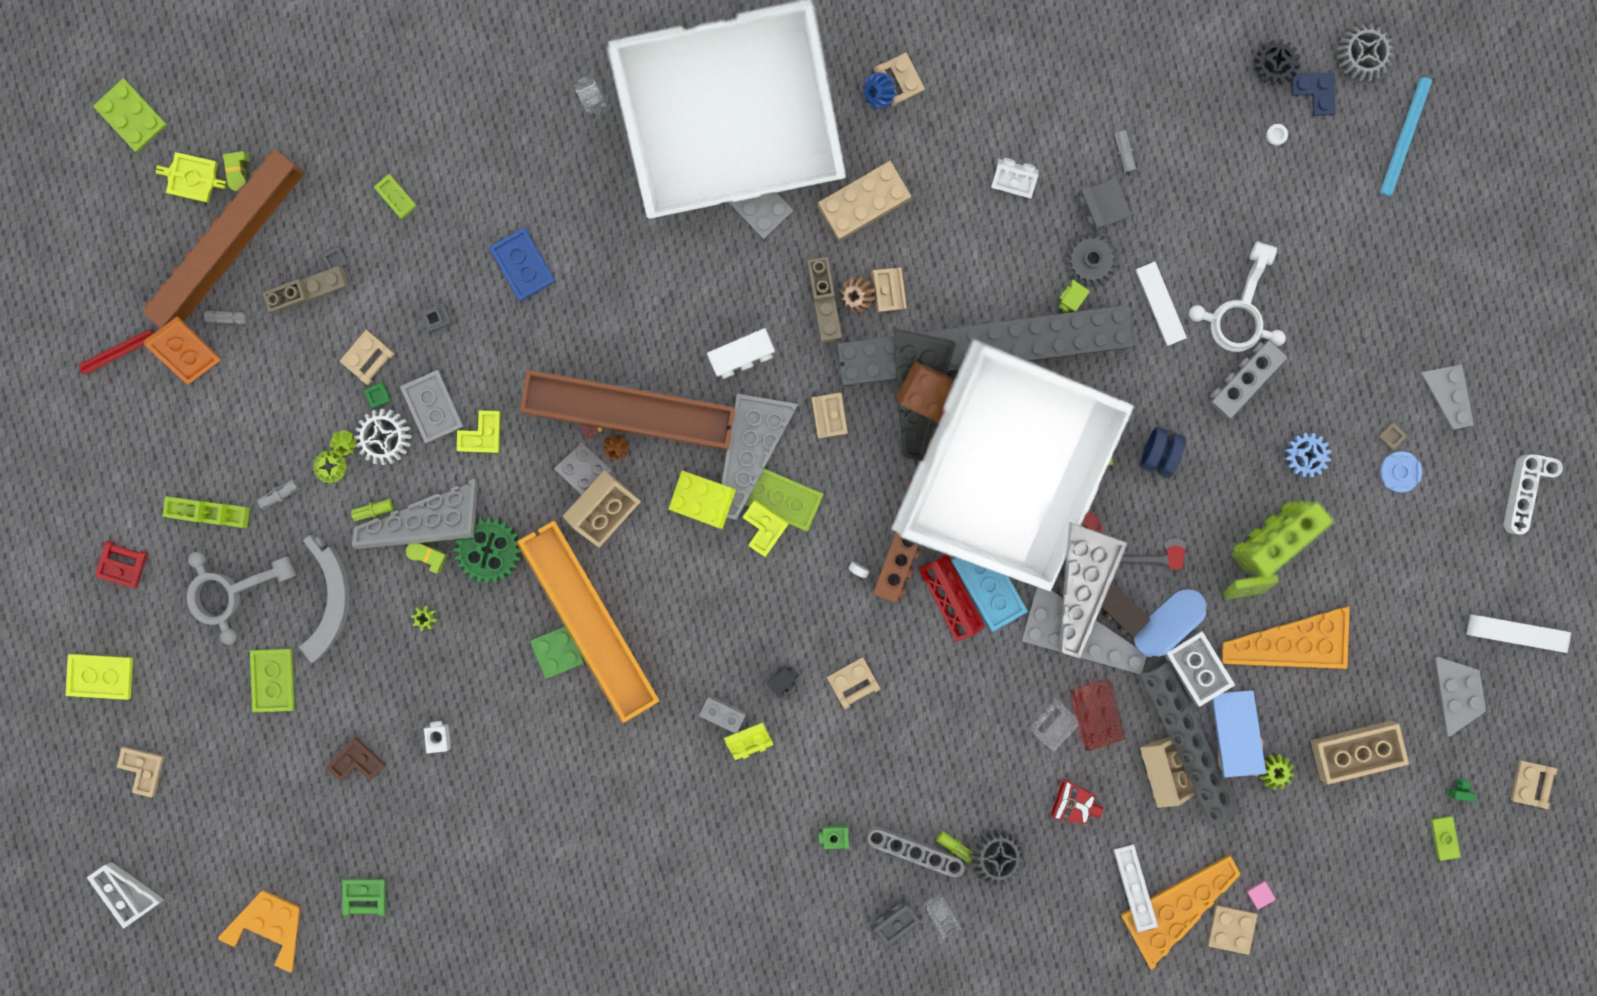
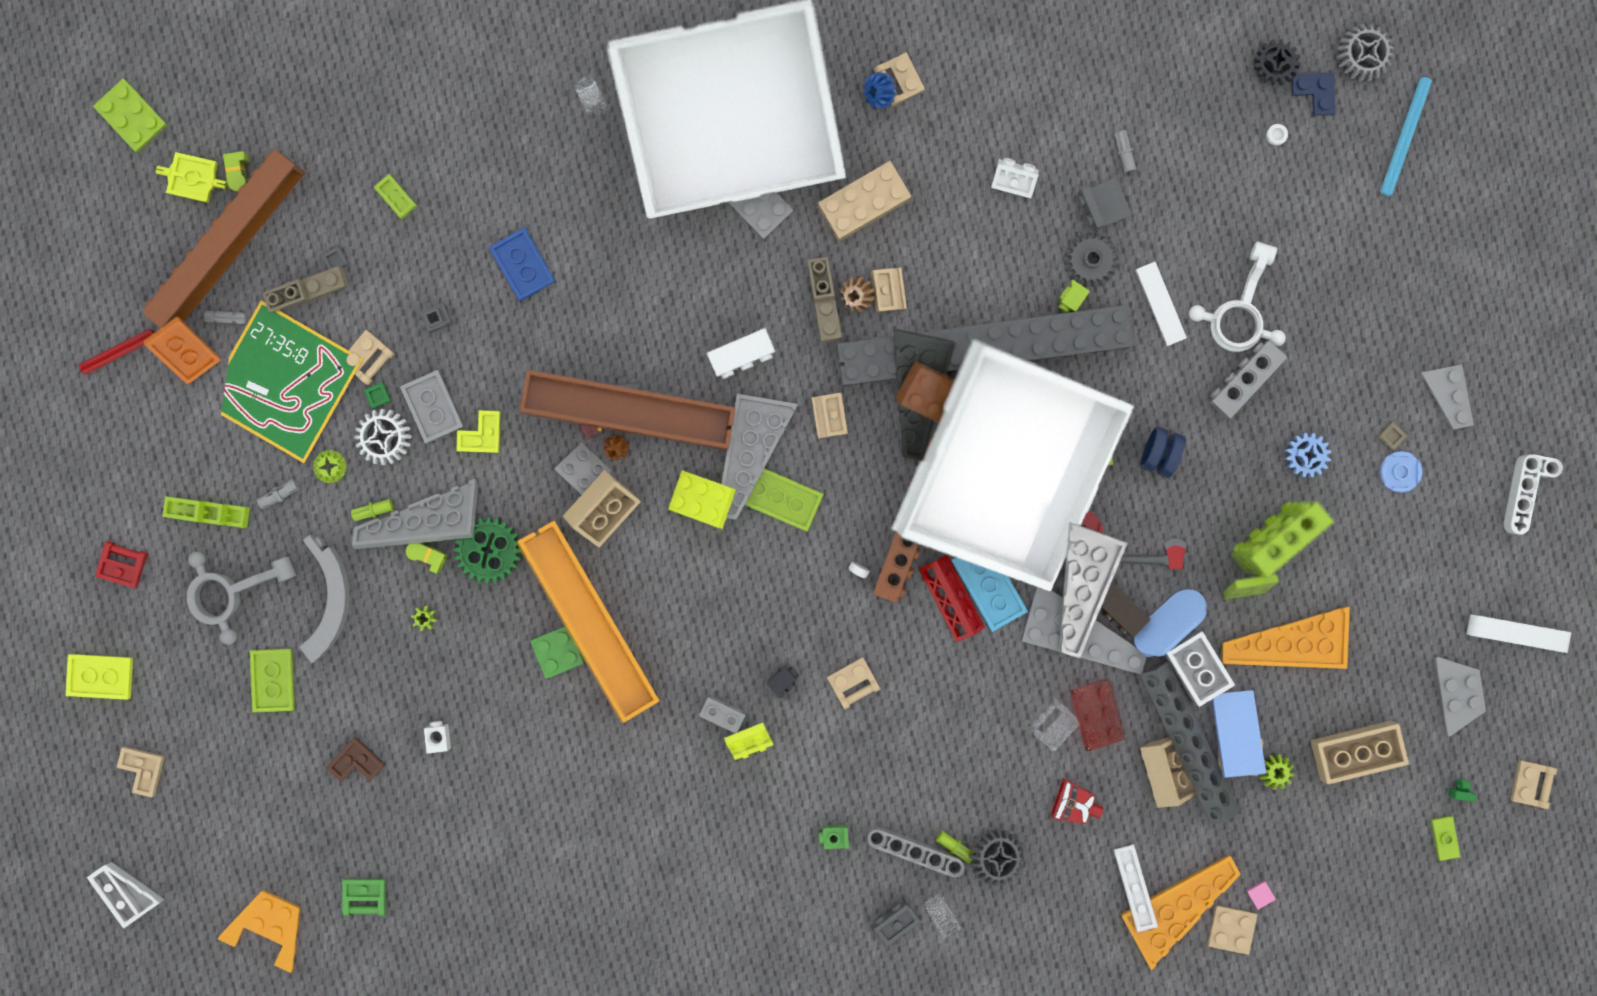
(284, 381): none -> green sticker
(343, 443): lime gear -> none
(769, 525): neon yellow plate -> none

